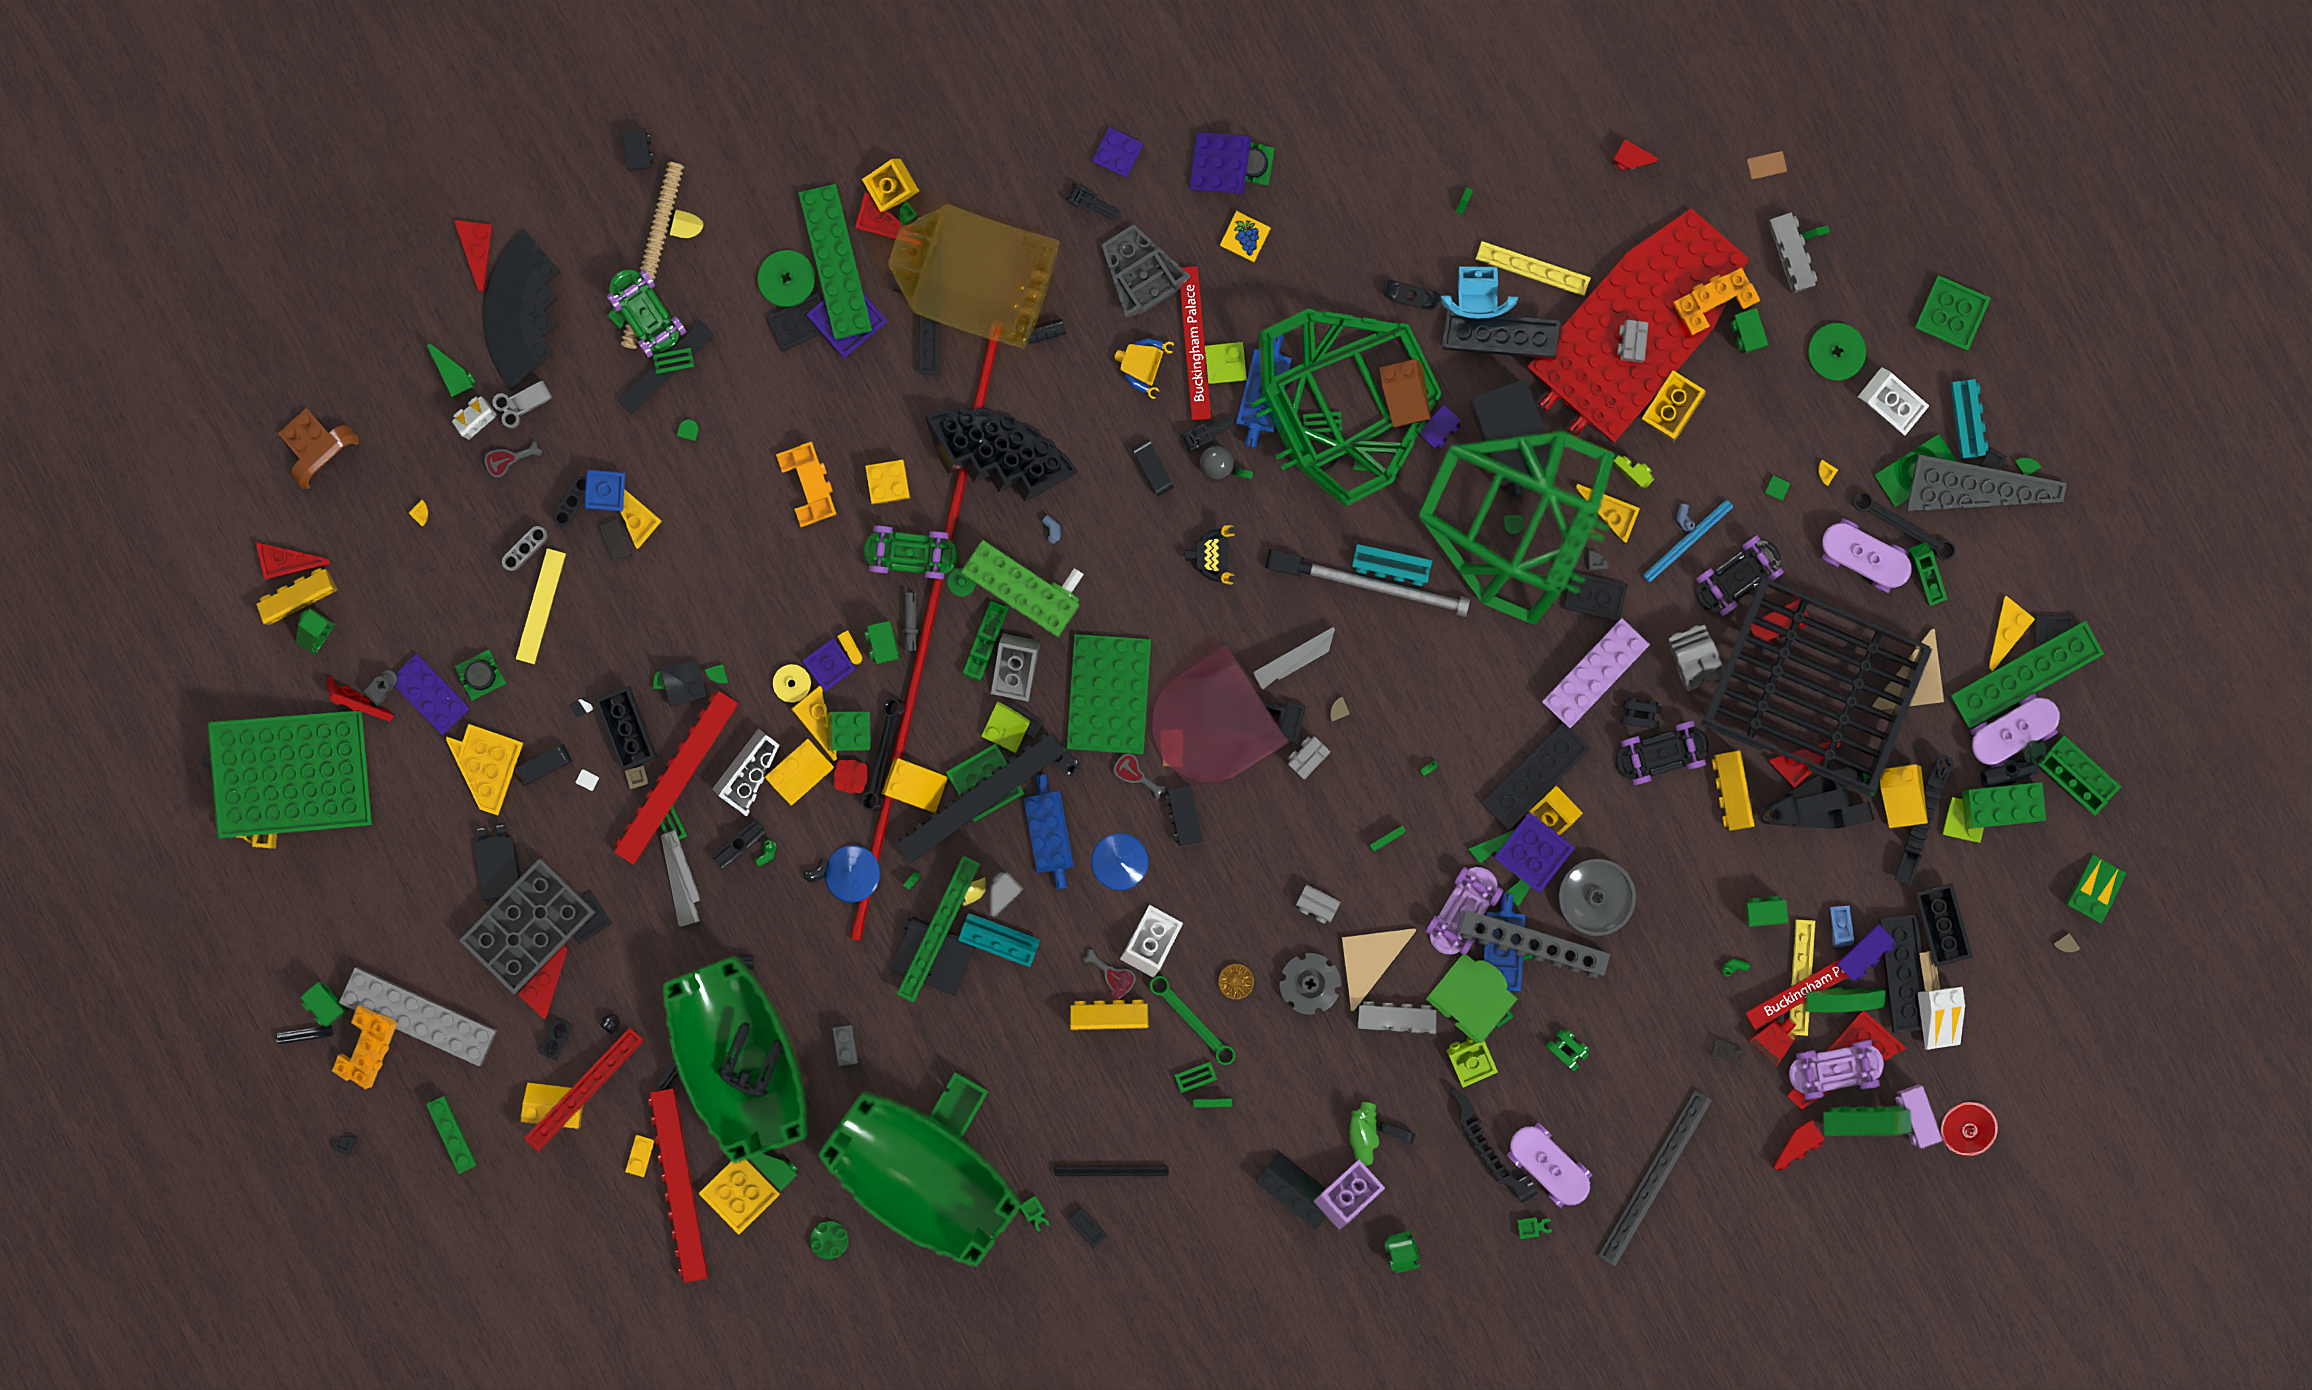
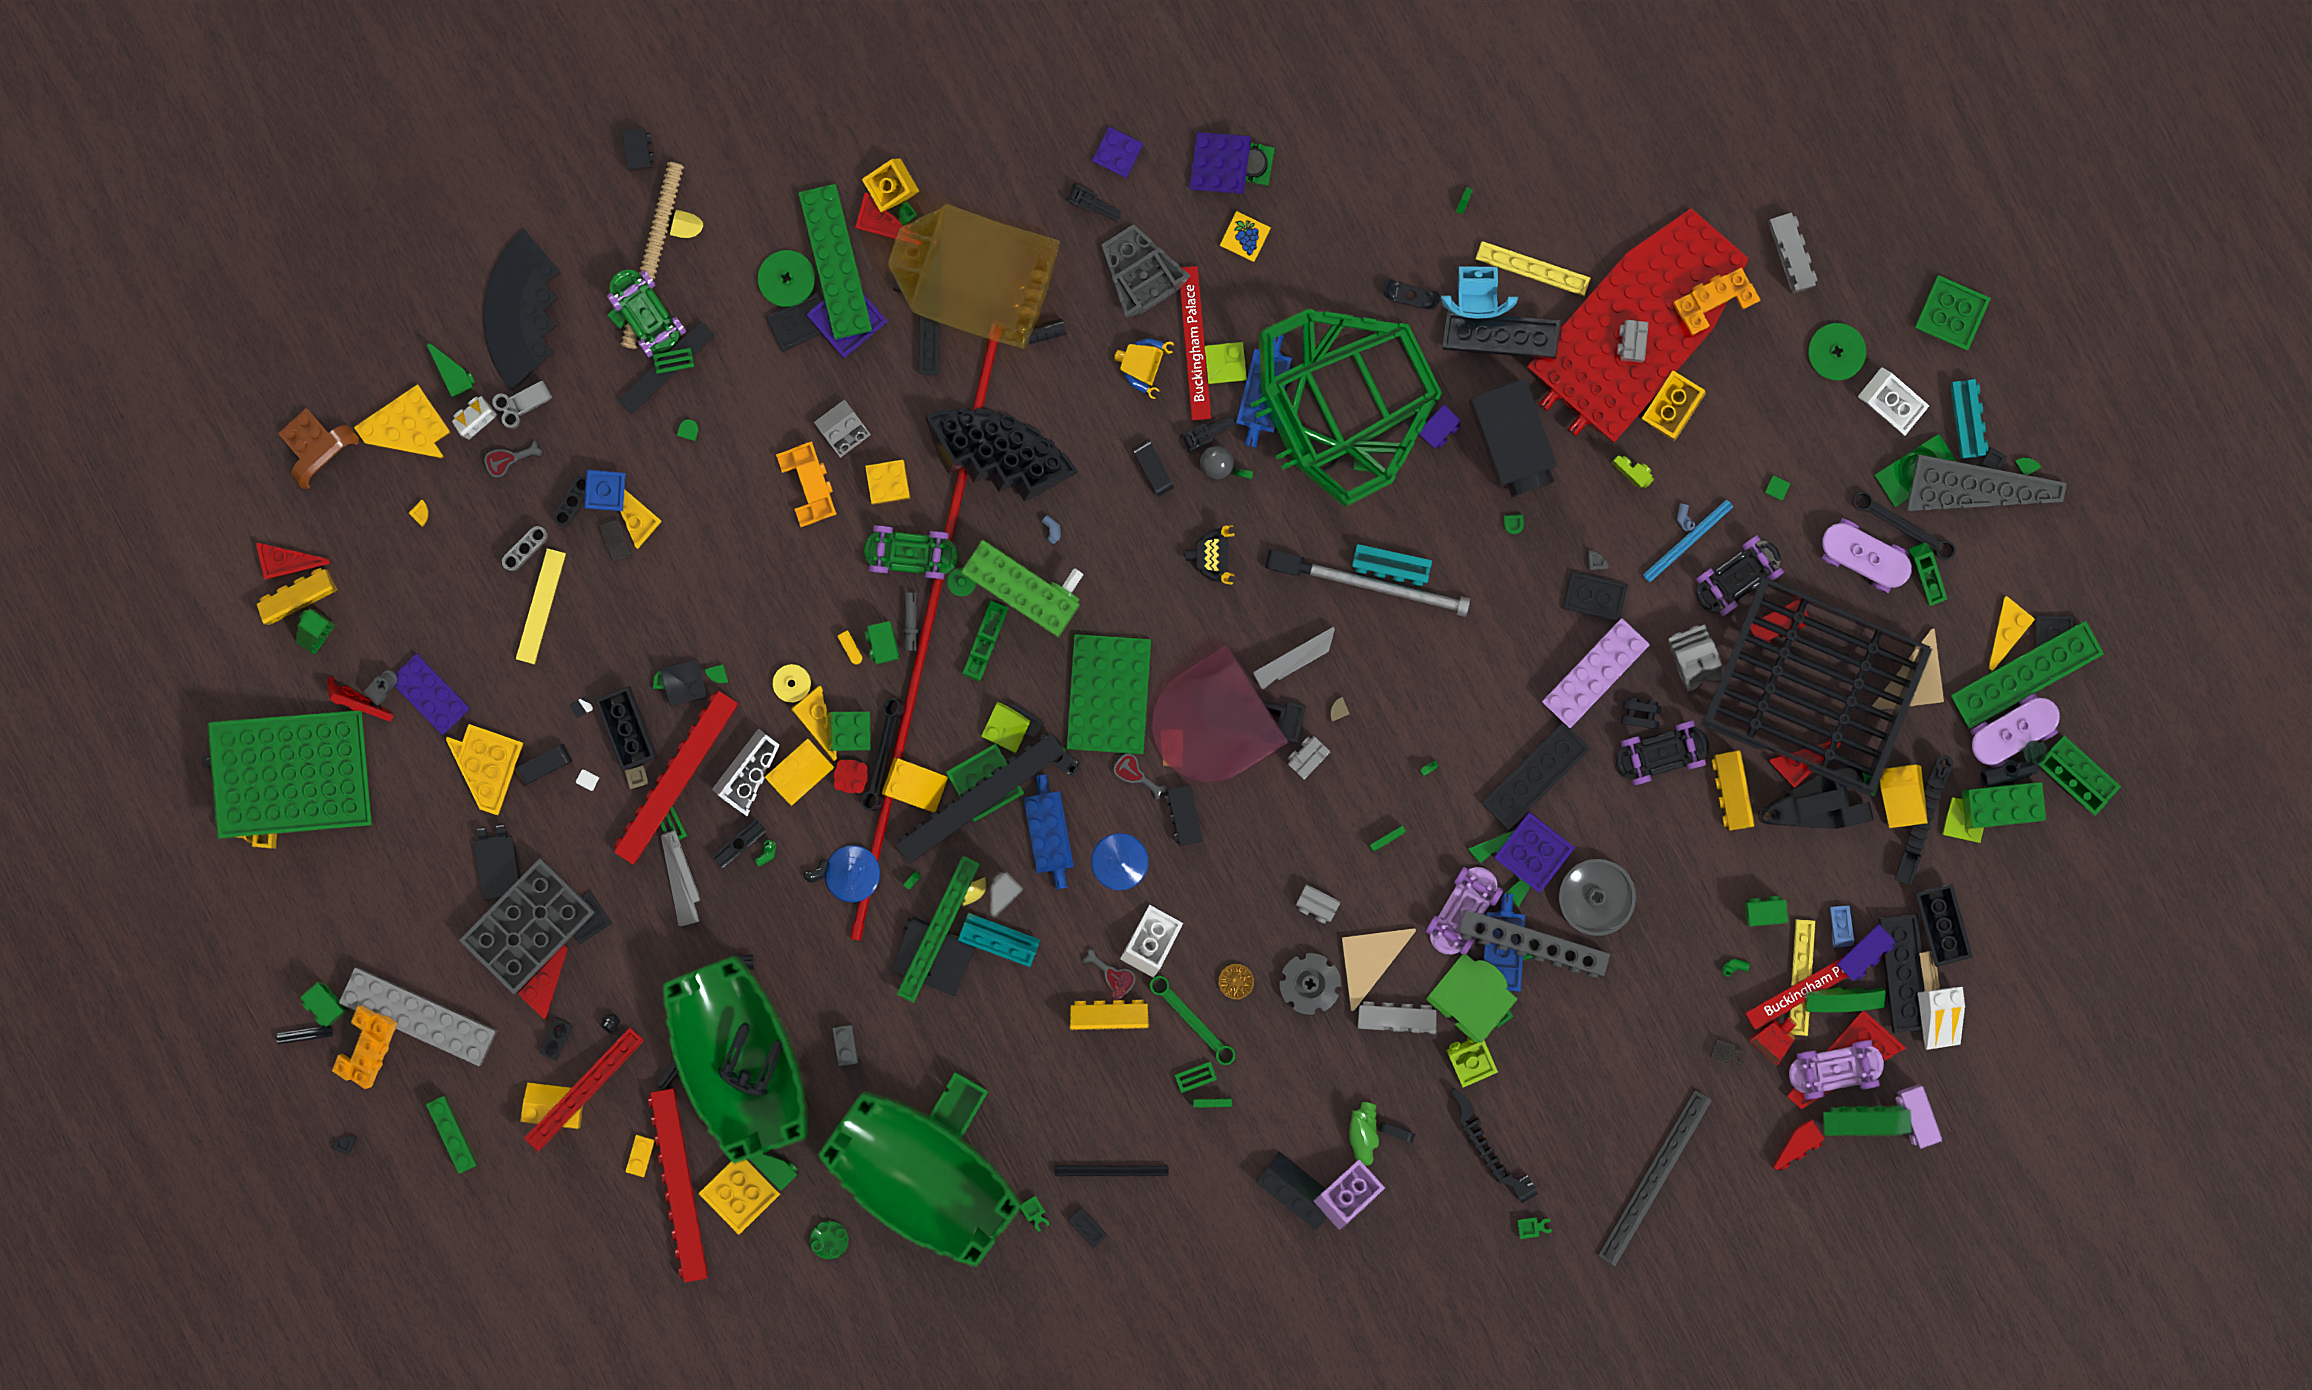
(406, 425): none -> yellow wing
(476, 244): red wing -> none
(479, 675): piece -> none
(829, 665): dark purple plate -> none
(842, 428): none -> light grey slope
(1015, 667): light grey slope -> none
(1316, 415): green tile -> none
(1403, 1252): green brick -> none
(1405, 392): dark orange slope -> none
(1543, 1159): lavender piece -> none
(1556, 811): yellow slope -> none
(1566, 1037): green brick -> none
(1573, 537): green windscreen -> none
(1615, 513): yellow wing -> none
(1632, 157): red slope -> none
(1748, 331): green brick -> none
(1767, 165): medium nougat sticker -> none
(1816, 232): green tile -> none
(1826, 472): yellow tile -> none
(1969, 1129): red hat -> none
(2066, 944): dark tan tile -> none
(2095, 889): green slope -> none

